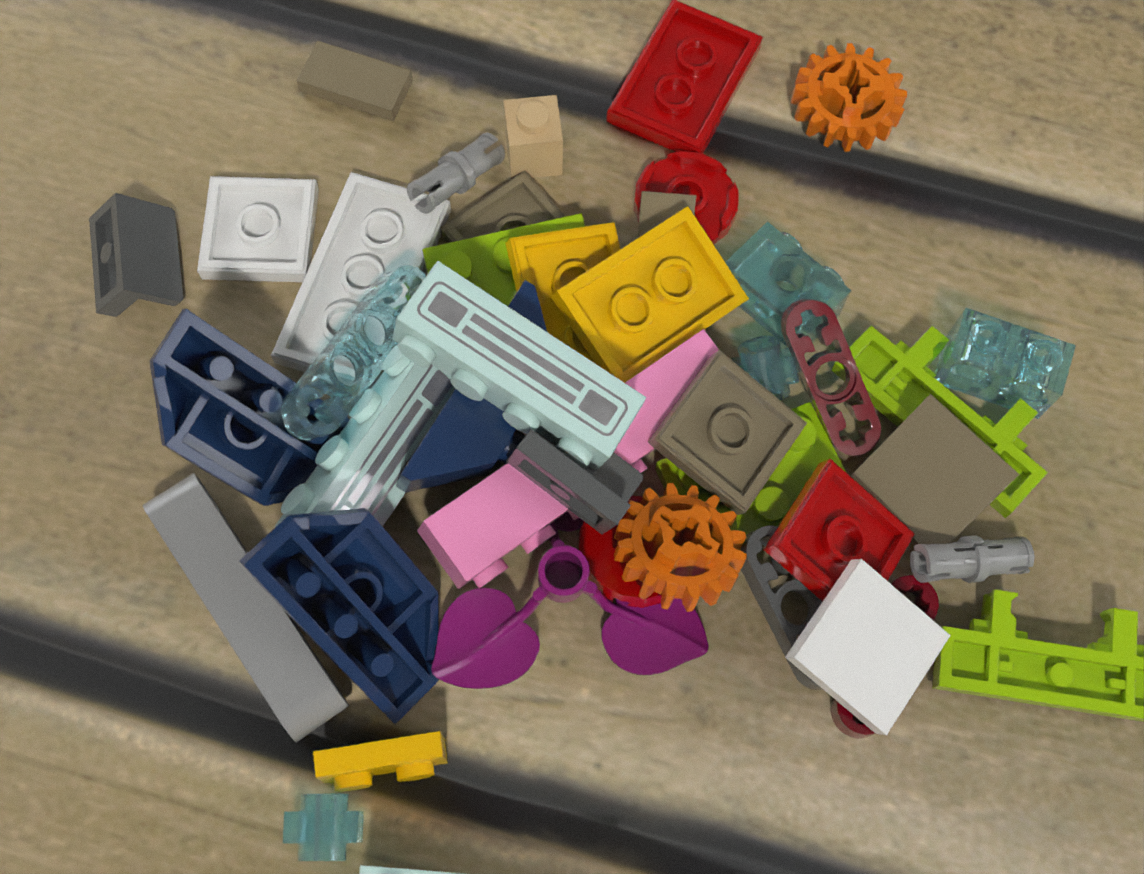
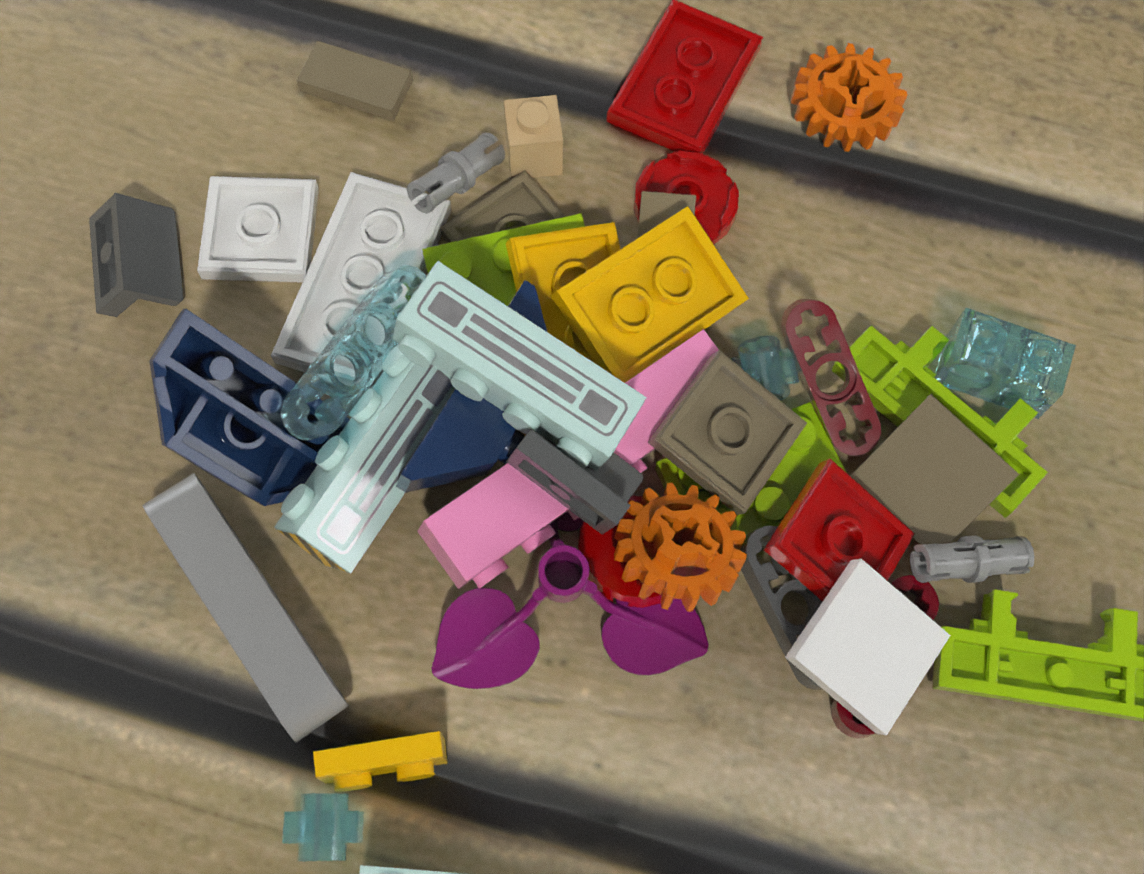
(355, 600): dark blue wedge -> none
(779, 257): clear light blue brick -> none

